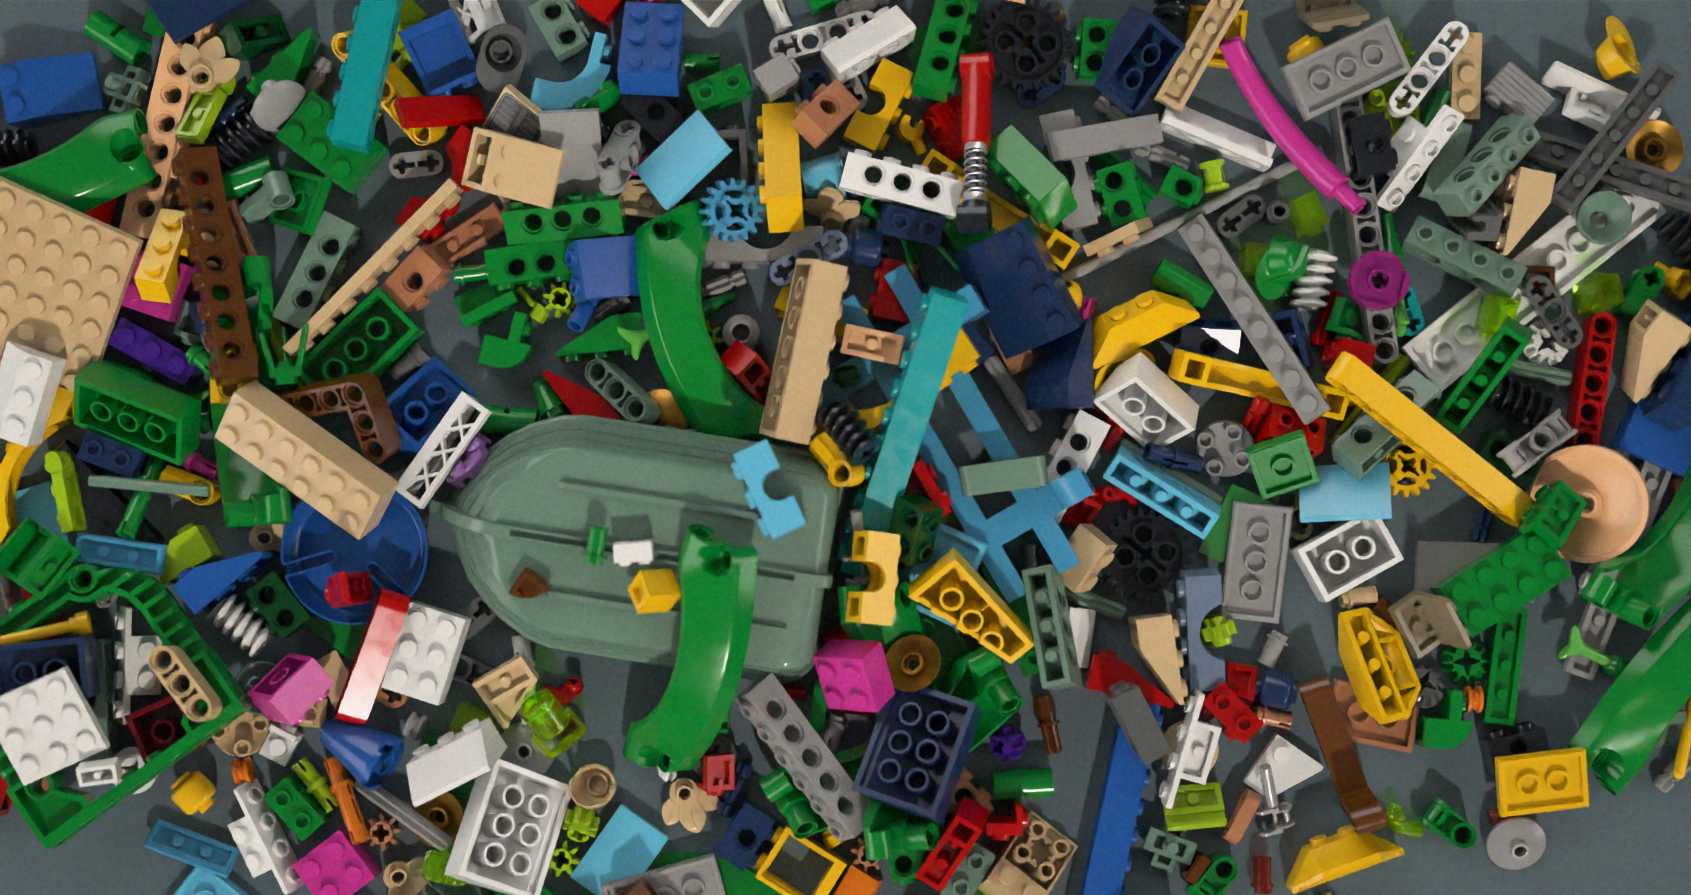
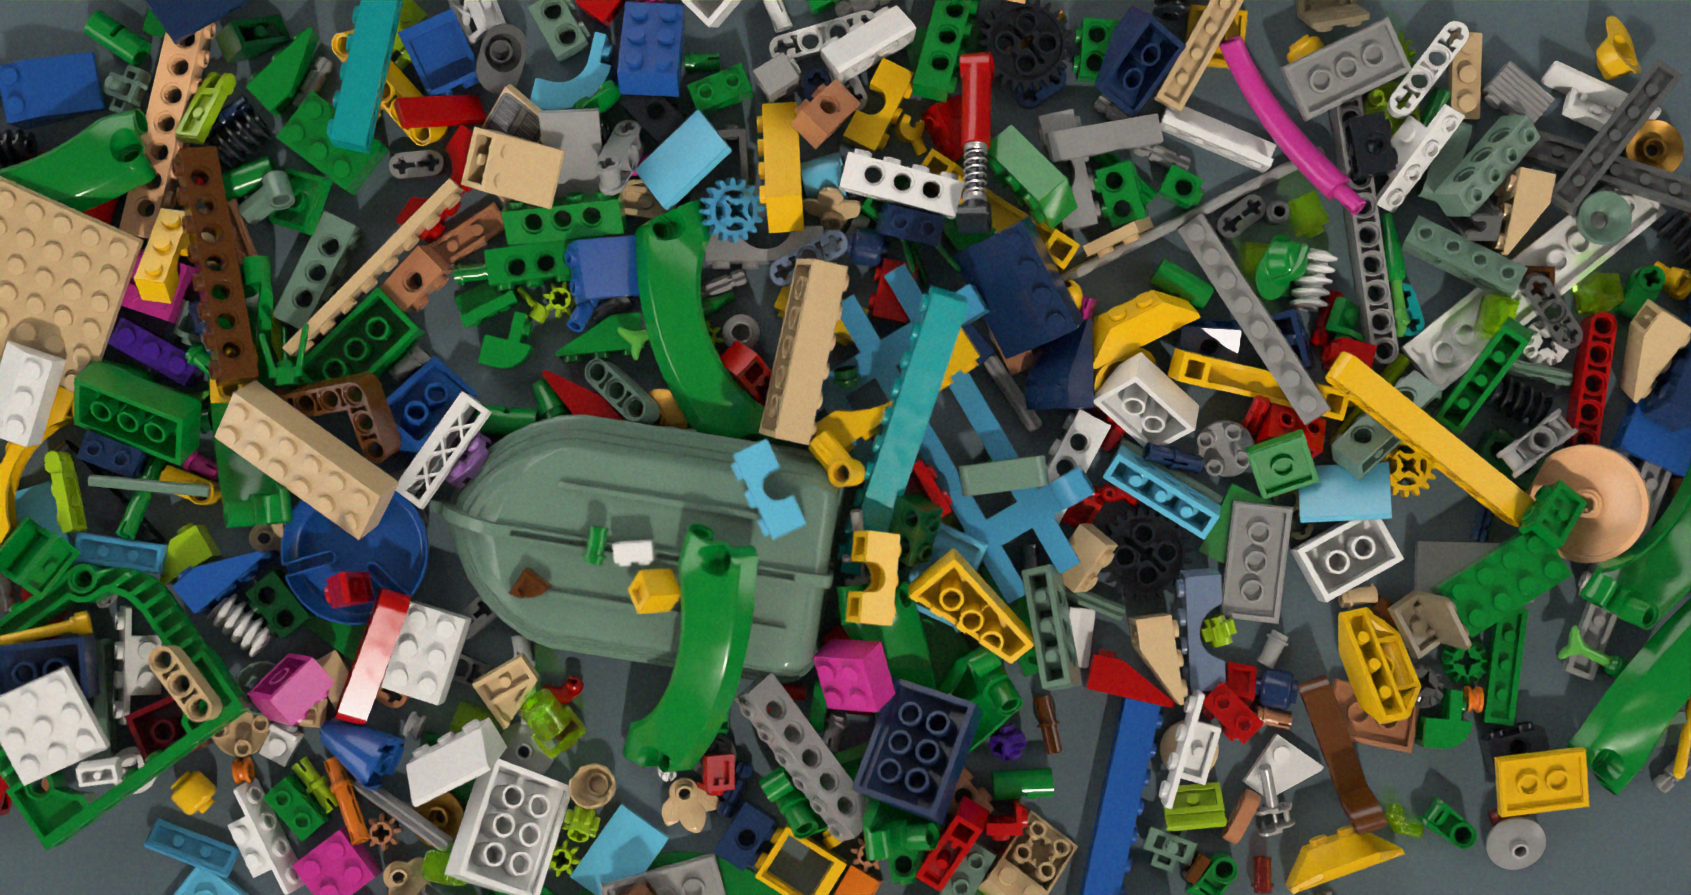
(208, 60): tan plate -> none
(277, 103): light grey dish -> none
(849, 431): black piece -> none
(872, 344): light nougat plate -> none
(906, 653): pearl gold dish -> none
(1137, 722): dark grey window -> none
(1214, 176): lime bush -> none
(1392, 271): magenta plate -> none

